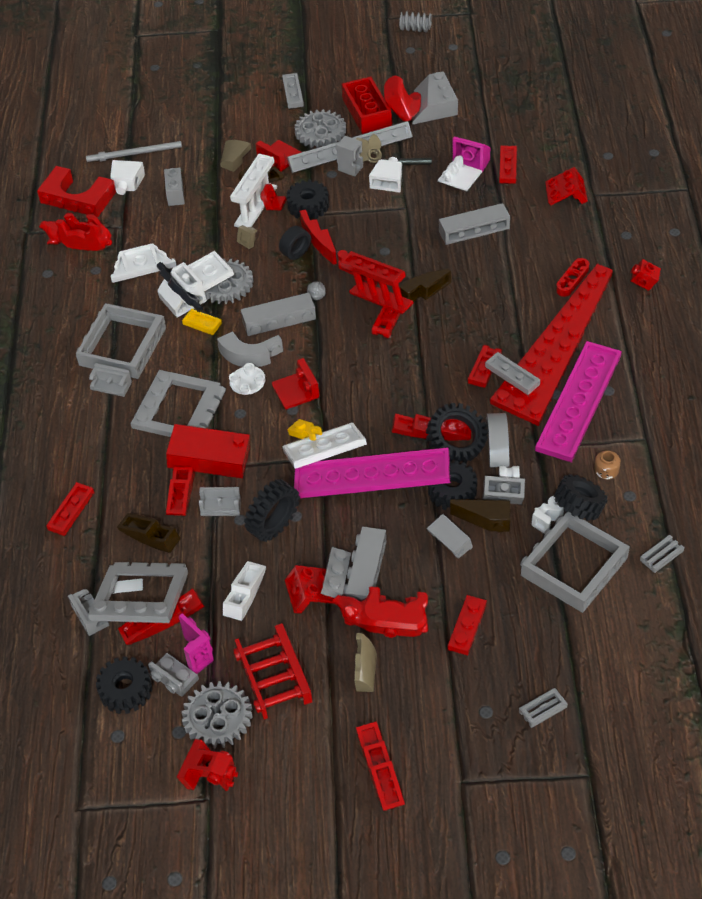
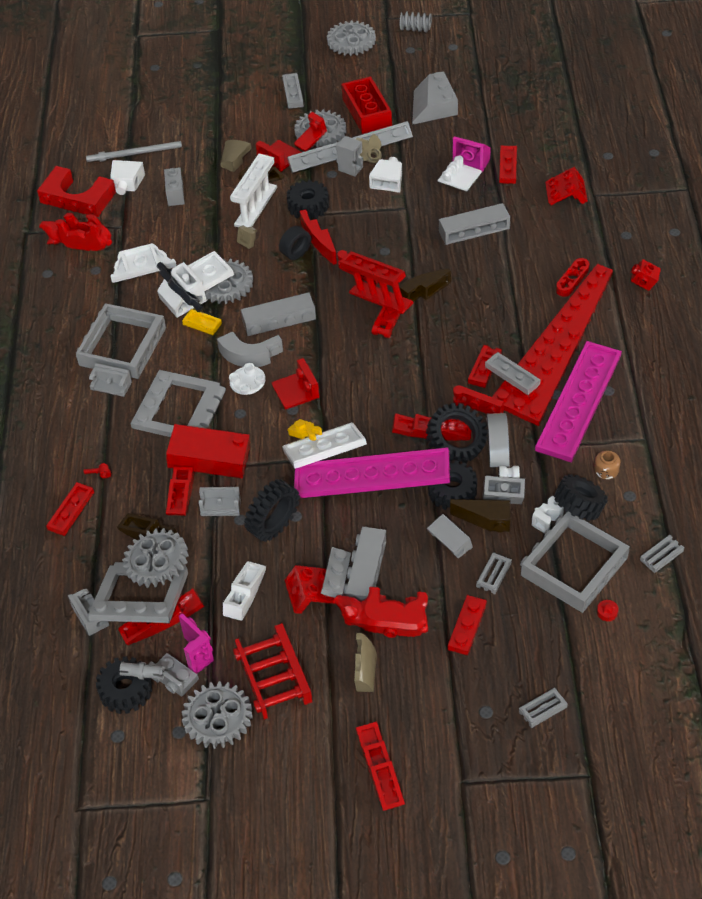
(103, 470): none -> red hand
(128, 586): white sticker -> none
(142, 670): none -> light grey pin
(155, 557): none -> light grey gear
(219, 771): red tile -> none
(270, 199): red bracket -> none
(313, 133): none -> red bracket
(316, 290): light grey piece -> none
(351, 38): none -> light grey gear
(399, 101): red animal -> none
(414, 161): pearl dark grey bar -> none
(477, 400): none -> red plate
(487, 586): none -> light grey tile
(607, 610): none -> red tile

